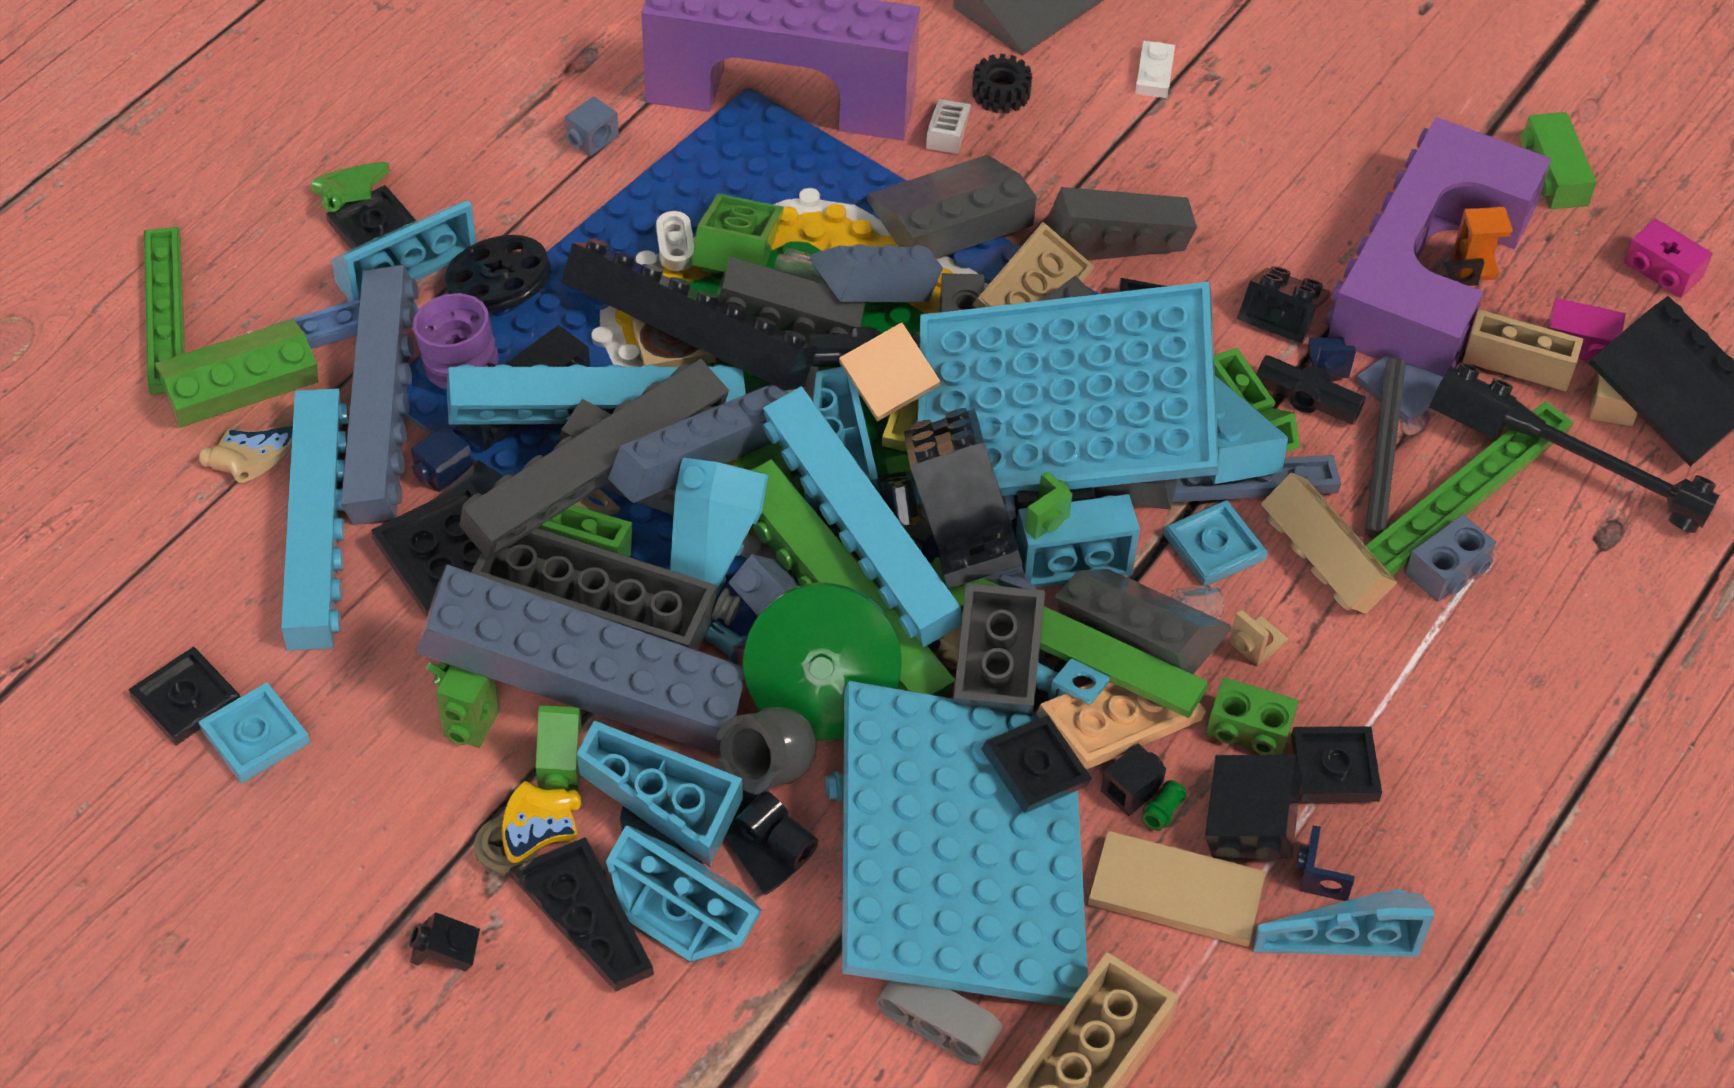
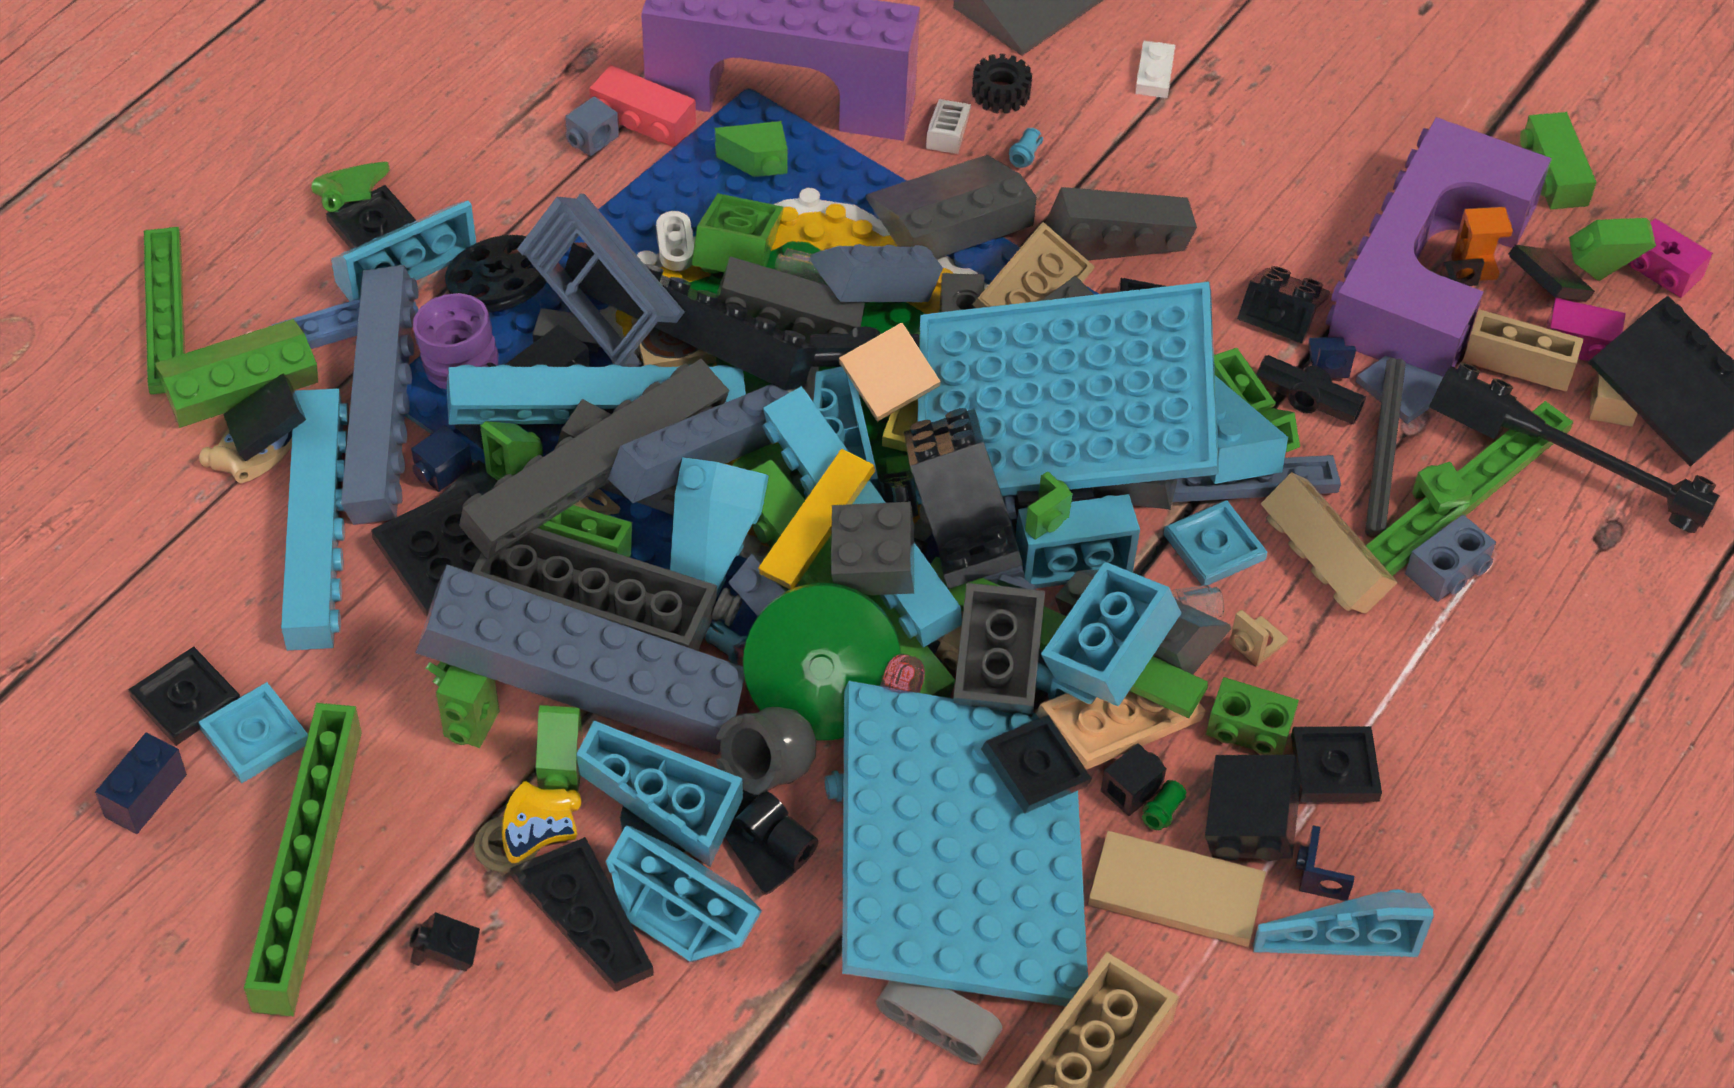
(141, 783): none -> dark blue brick
(264, 417): none -> black tile
(303, 861): none -> bright green brick
(508, 448): none -> bright green slope
(551, 318): none -> dark grey tile
(554, 236): none -> sand blue piece
(646, 105): none -> coral brick
(753, 148): none -> bright green slope
(813, 521): none -> yellow tile
(873, 547): none -> dark grey brick
(904, 674): none -> clear pink tile
(1023, 152): none -> medium azure pin
(1111, 633): none -> medium azure brick
(1442, 487): none -> bright green bracket
(1551, 273): none -> black tile
(1611, 244): none -> bright green slope

